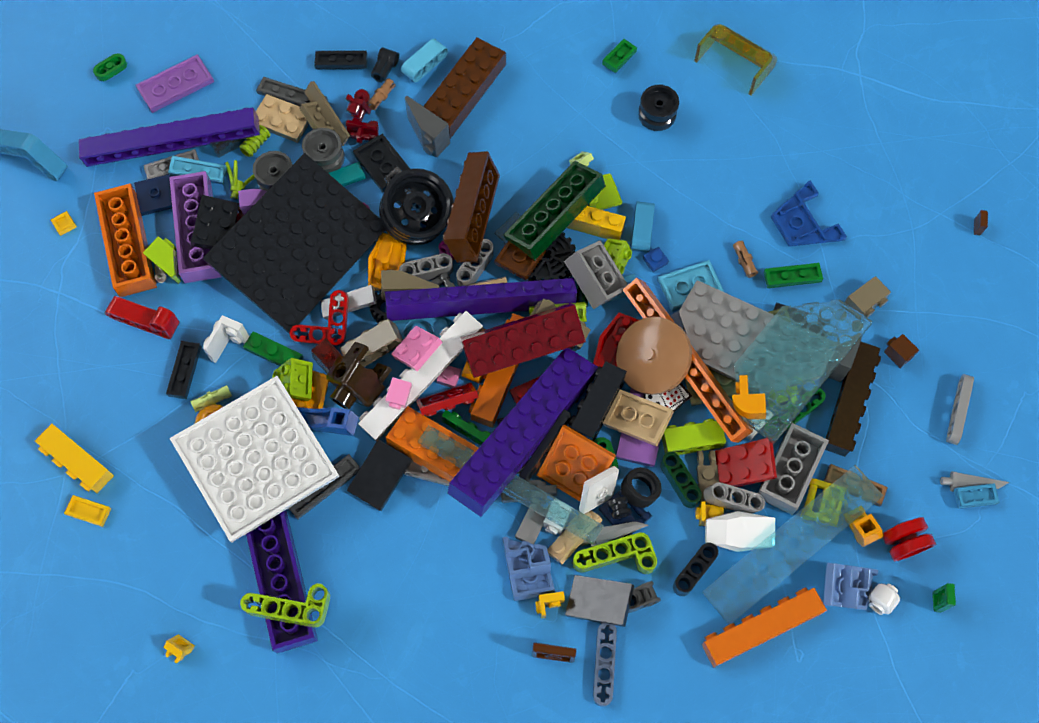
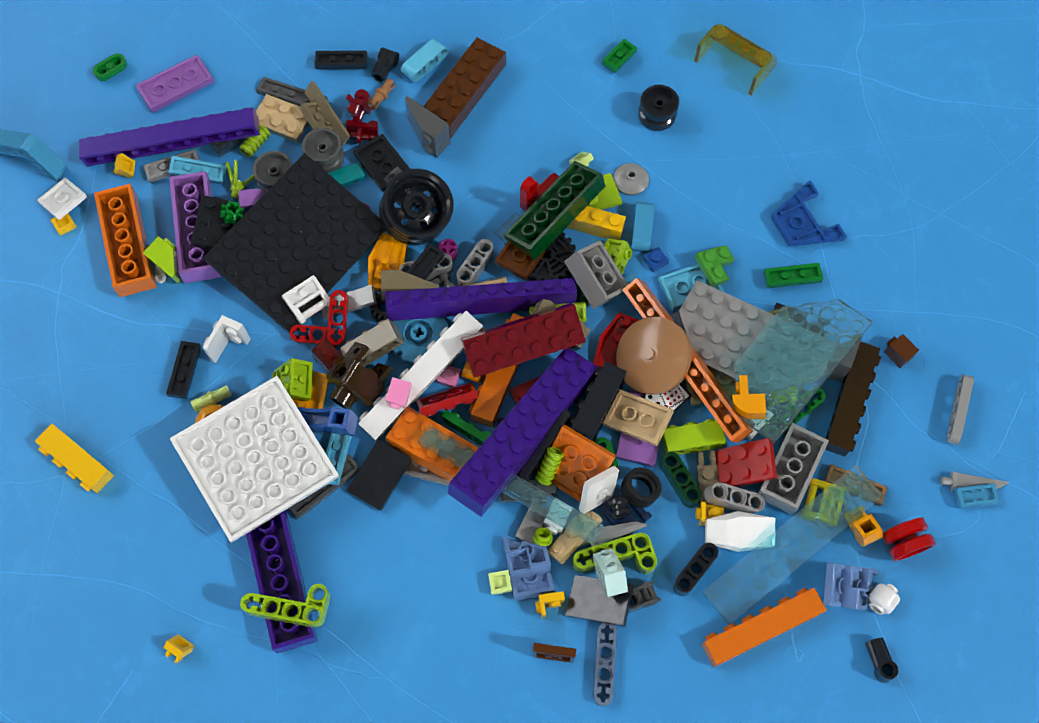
(62, 198): none -> white plate
(87, 511): yellow tile -> none
(124, 166): none -> yellow tile
(154, 194): dark blue plate -> none
(159, 322): red beam -> none
(231, 212): none -> green gear
(270, 349): green plate -> none
(302, 295): none -> white plate
(337, 452): none -> medium azure tile
(416, 348): bright pink plate -> none
(426, 262): none -> black tile
(471, 207): reddish brown brick -> none
(500, 582): none -> yellowish green plate
(531, 191): none -> red beam
(542, 536): none -> lime plate
(549, 466): none -> lime piece
(610, 572): none -> light aqua brick
(631, 185): none -> light grey dish
(712, 262): none -> bright green plate
(745, 259): medium nougat pin -> none
(868, 297): dark tan brick -> none
(881, 658): none -> black piece
(944, 598): green plate -> none
(980, 222): tile -> none

